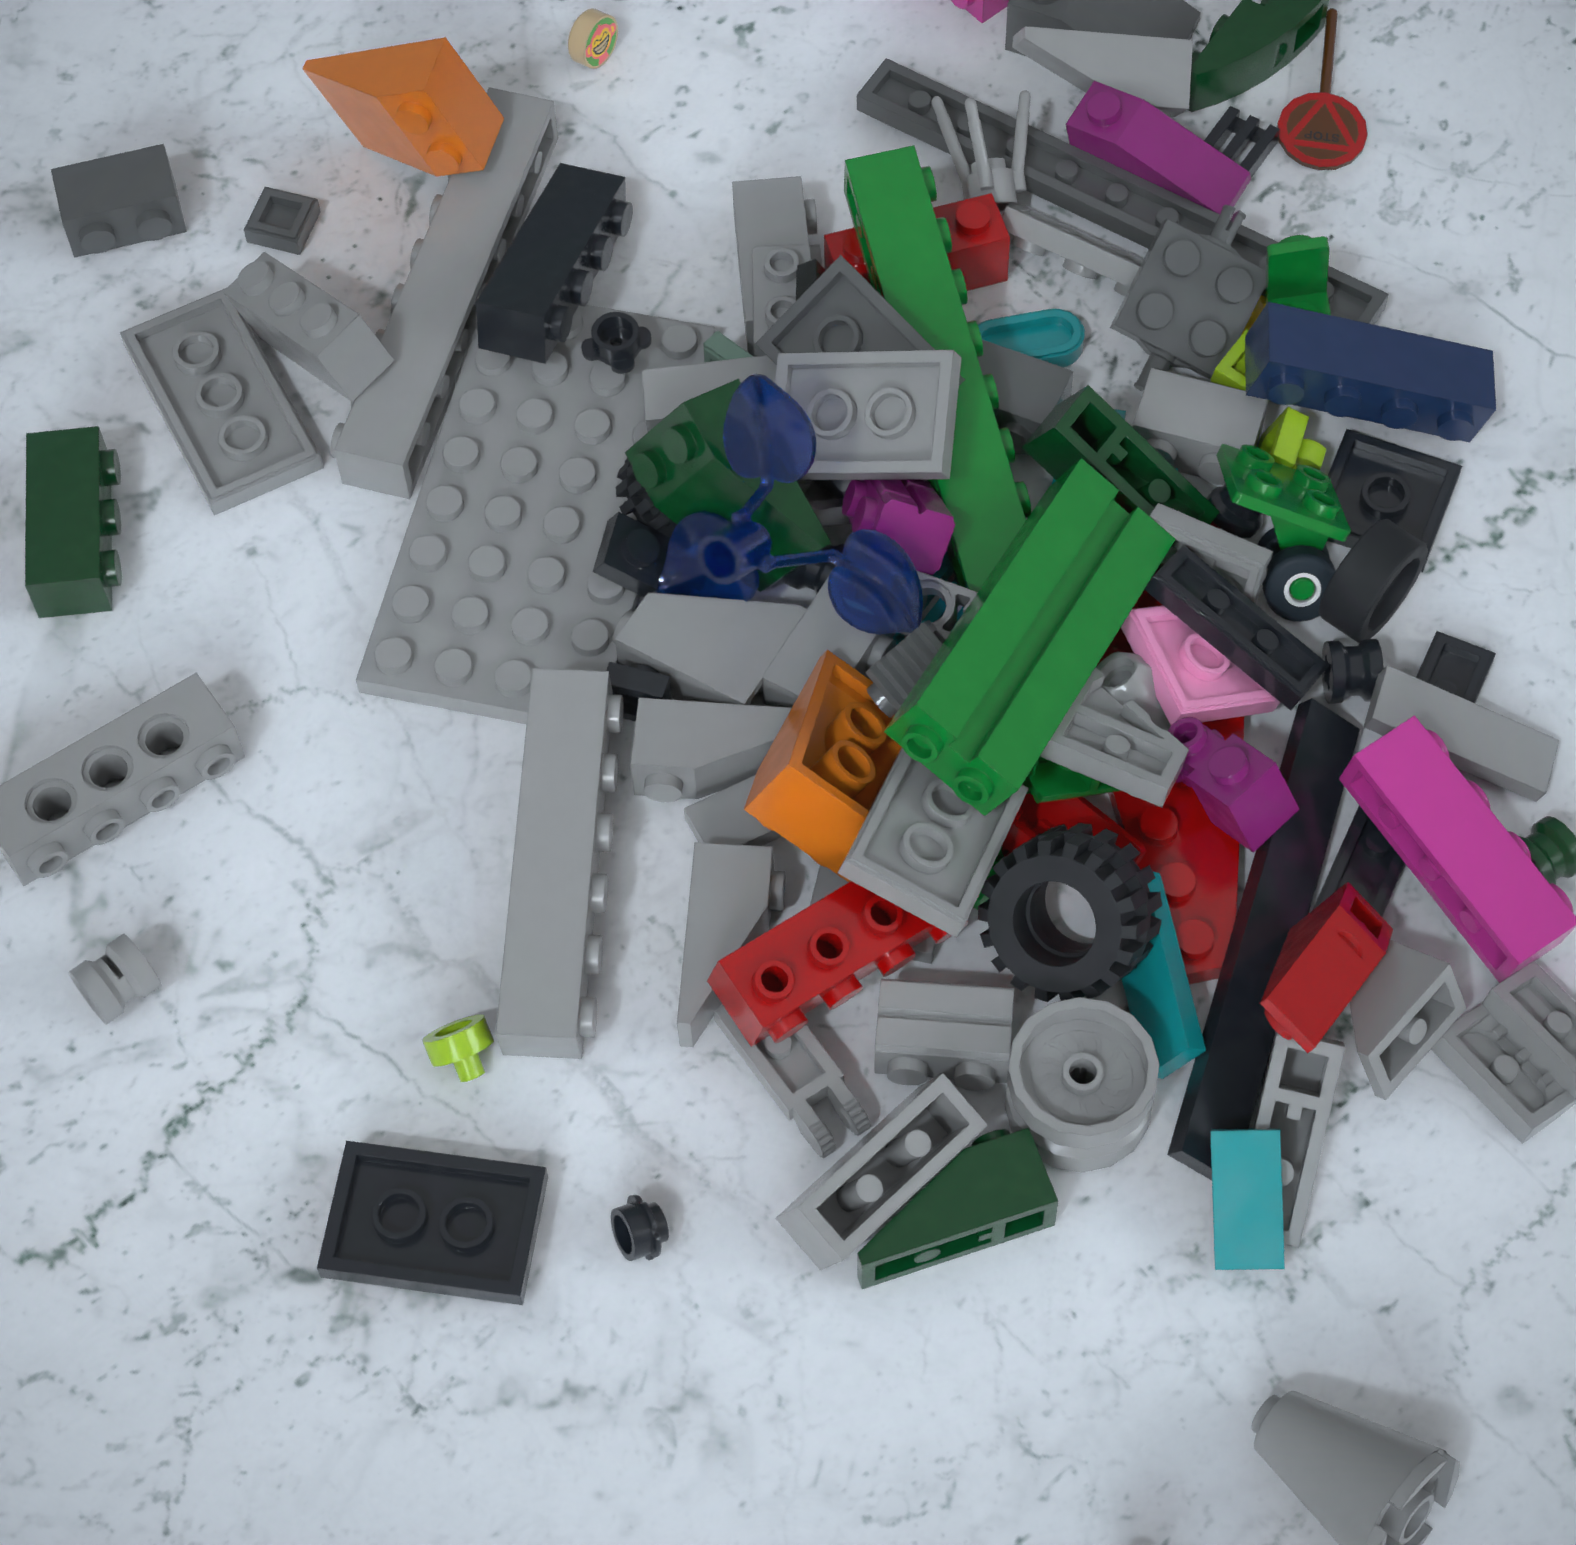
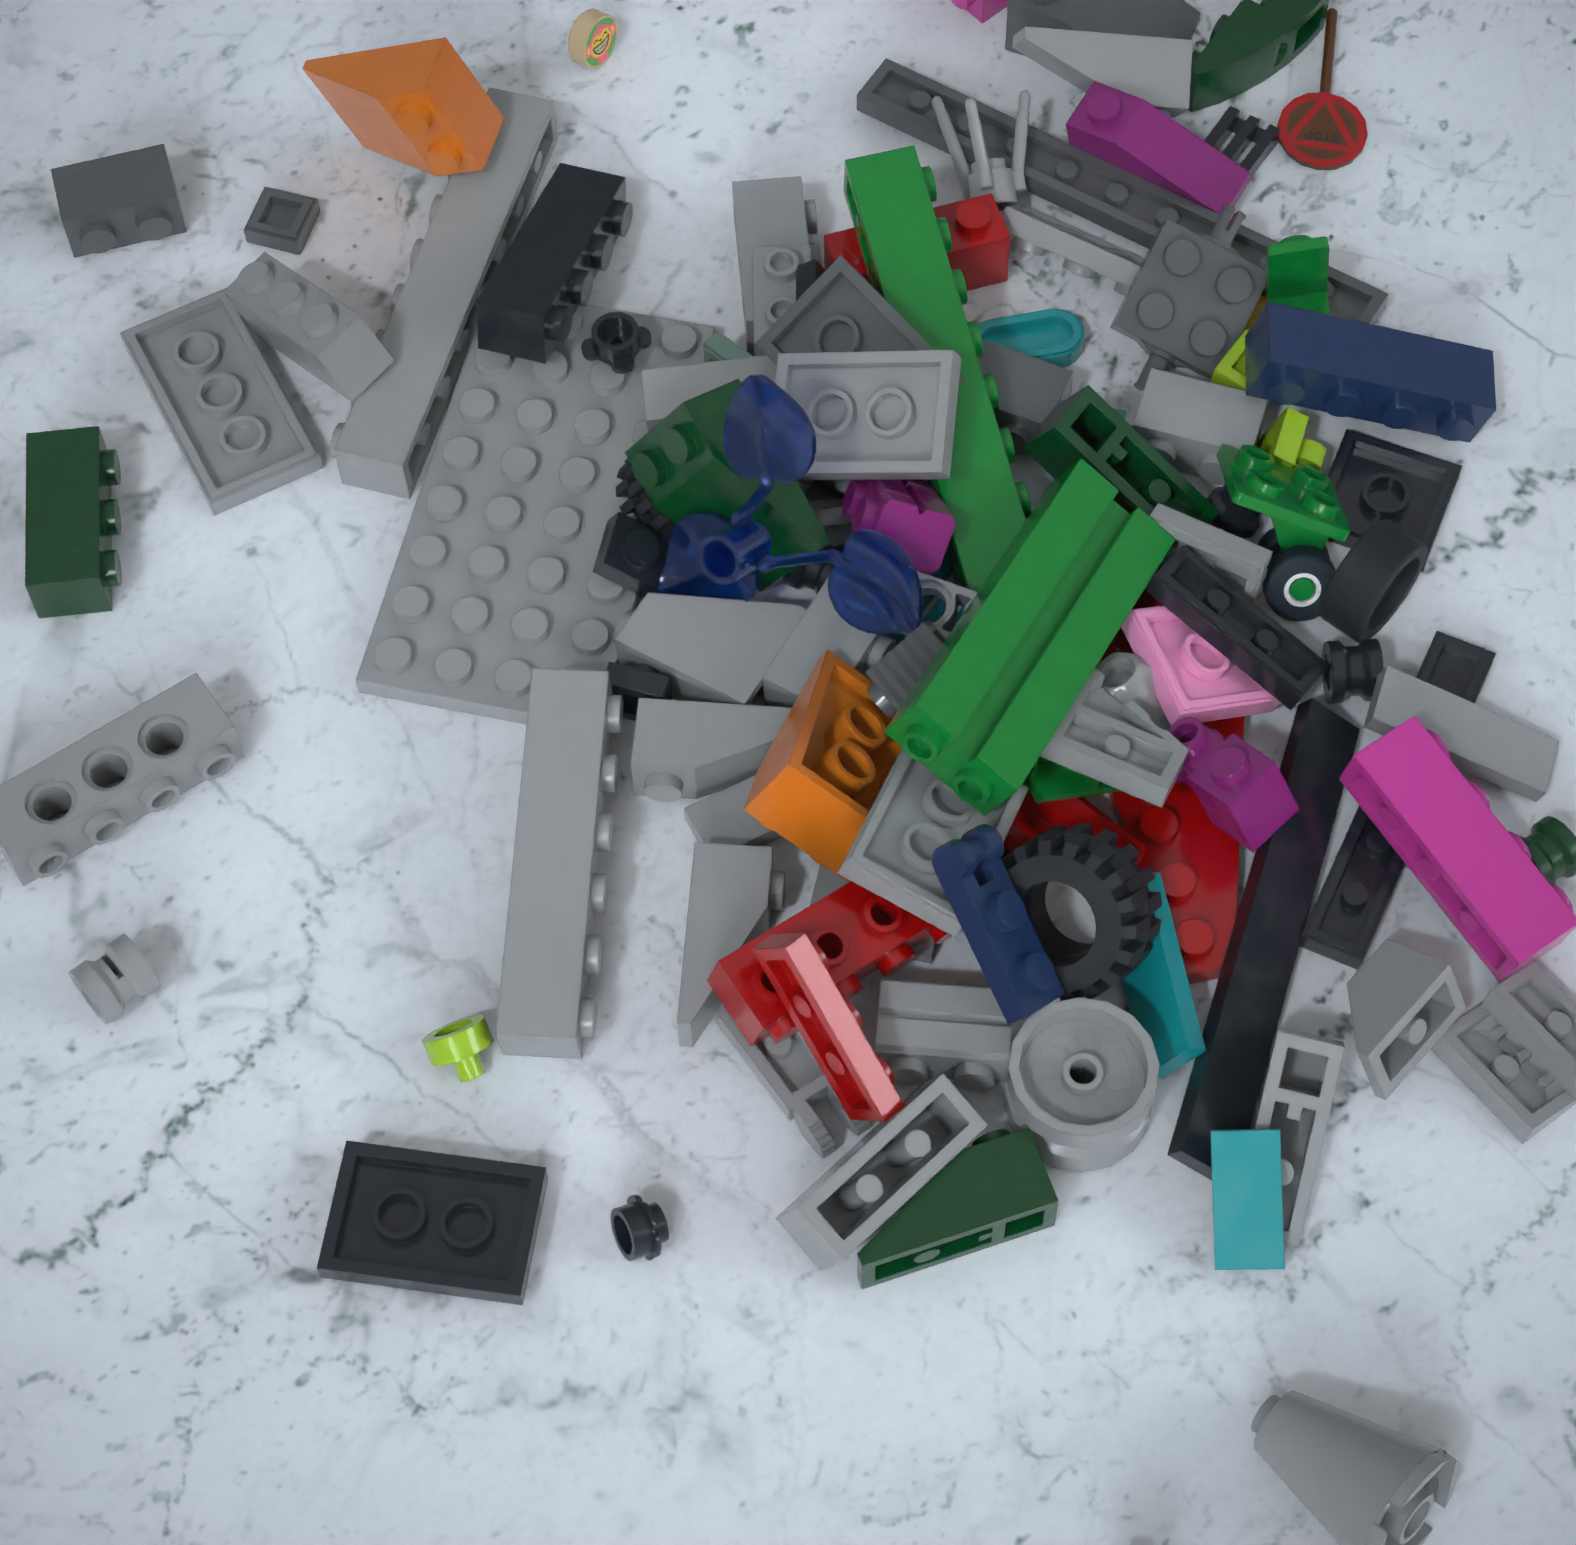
(829, 1026): none -> red plate
(996, 922): none -> dark blue plate
(1324, 966): red slope -> none

